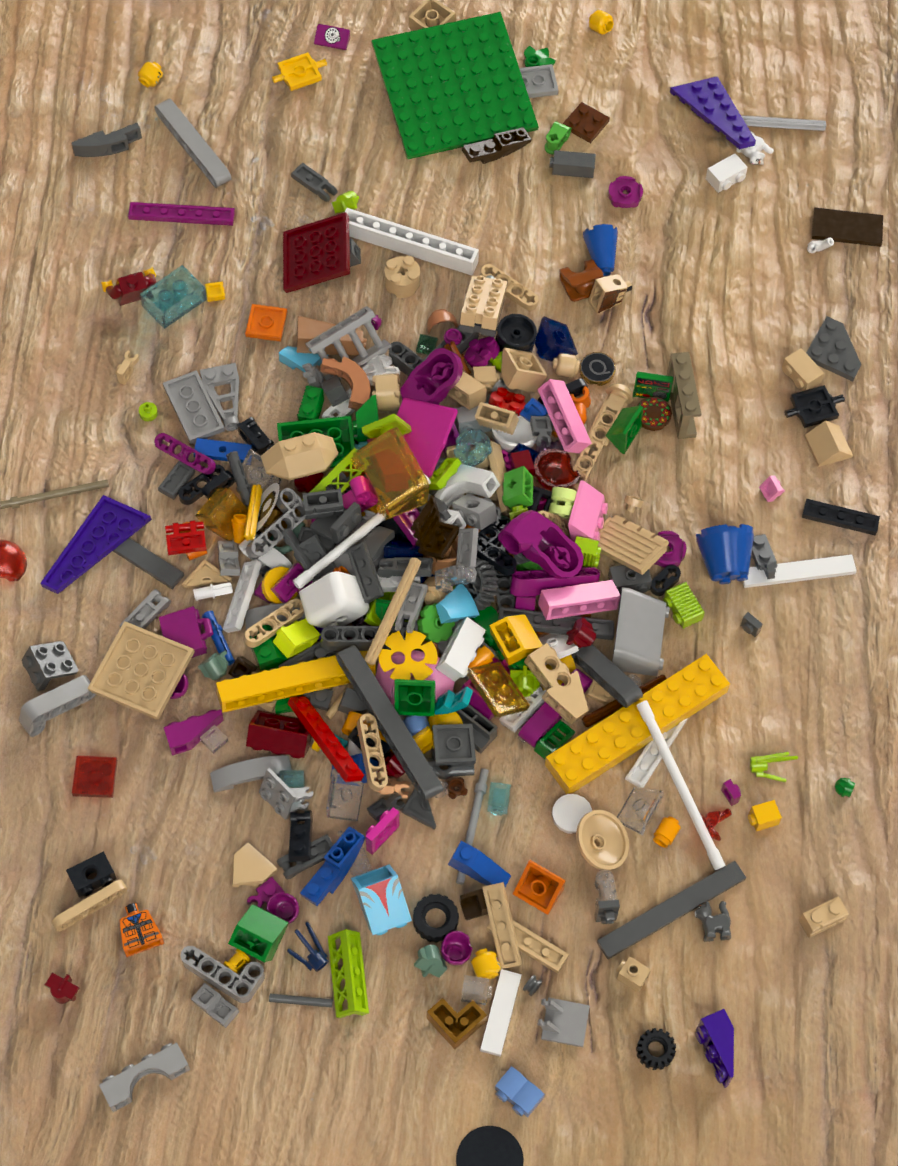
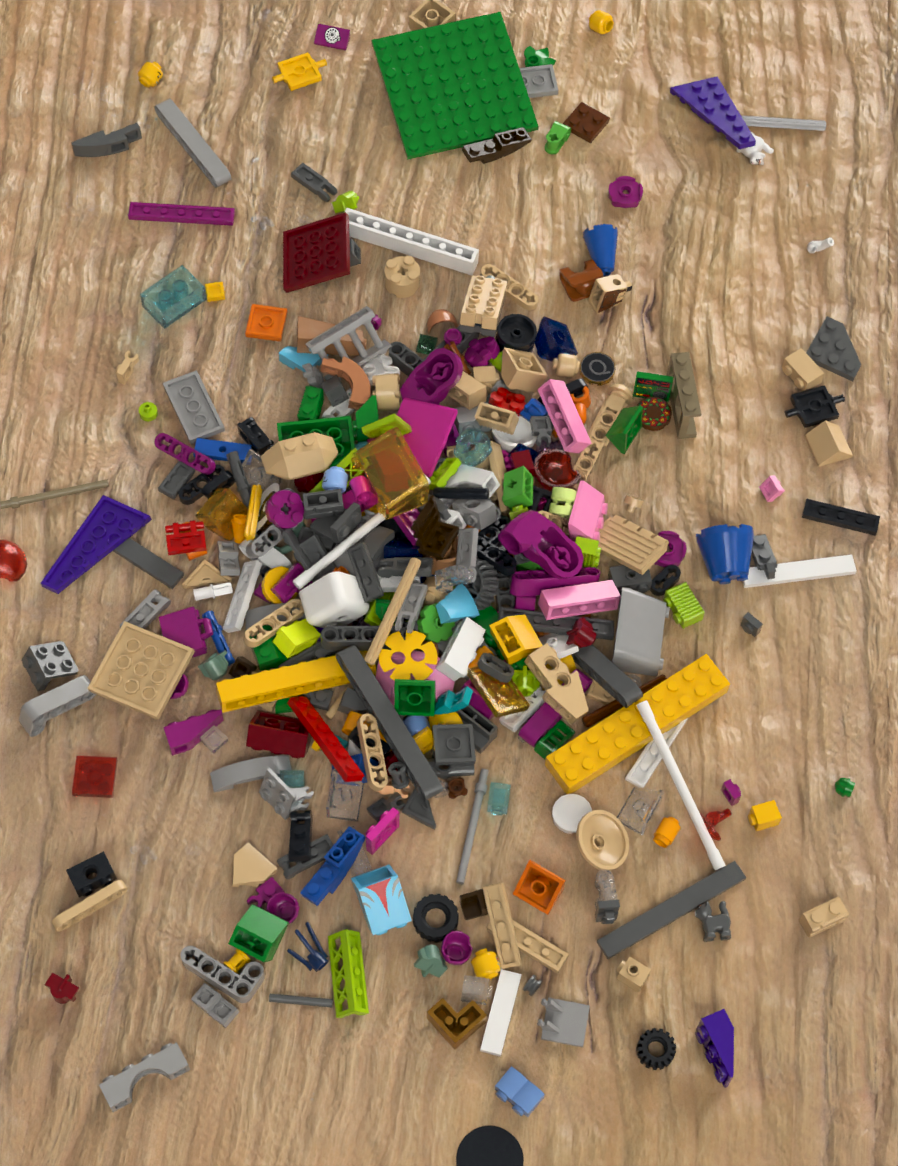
(130, 286): dark red torso -> none
(139, 931): orange torso -> none
(220, 376): light grey plate -> none
(278, 517): none -> magenta plate
(335, 479): none -> light blue head
(396, 776): none -> dark grey bush
(460, 493): none -> black axle
(477, 865): blue slope -> none
(495, 667): none -> dark grey beam
(573, 164): dark grey brick -> none
(726, 173): white brick -> none
(760, 764): lime plant -> none
(847, 226): dark brown tile -> none

